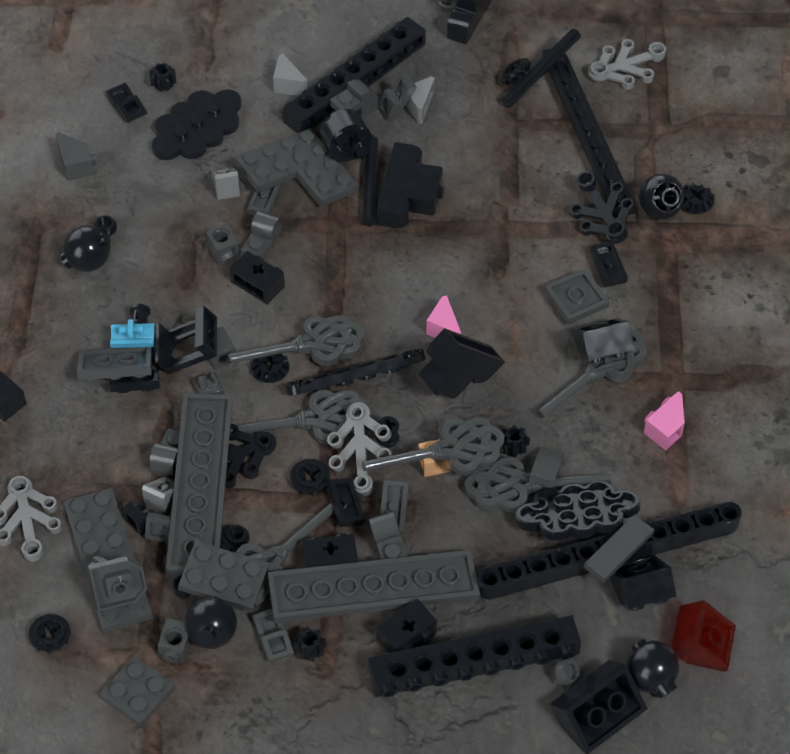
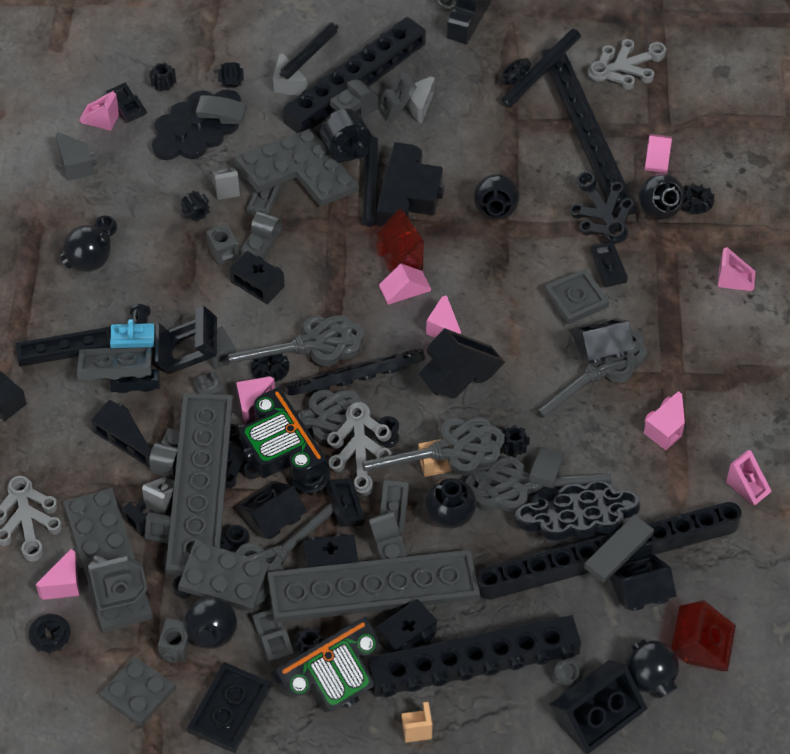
(61, 346): none -> black tile
(61, 579): none -> bright pink slope
(101, 112): none -> bright pink slope
(118, 427): none -> black slope
(195, 205): none -> black gear
(225, 109): none -> dark grey slope
(229, 707): none -> black plate
(230, 75): none -> black gear
(248, 392): none -> bright pink slope
(271, 509): none -> black slope
(281, 440): none -> brick
(308, 50): none -> black axle
(332, 668): none -> brick
(400, 243): none -> clear red slope
(403, 284): none -> bright pink slope
(417, 725): none -> light nougat panel
(451, 503): none -> black brick
(496, 197): none -> black brick
(658, 153): none -> bright pink slope
(735, 272): none -> bright pink slope
(748, 478): none -> bright pink slope

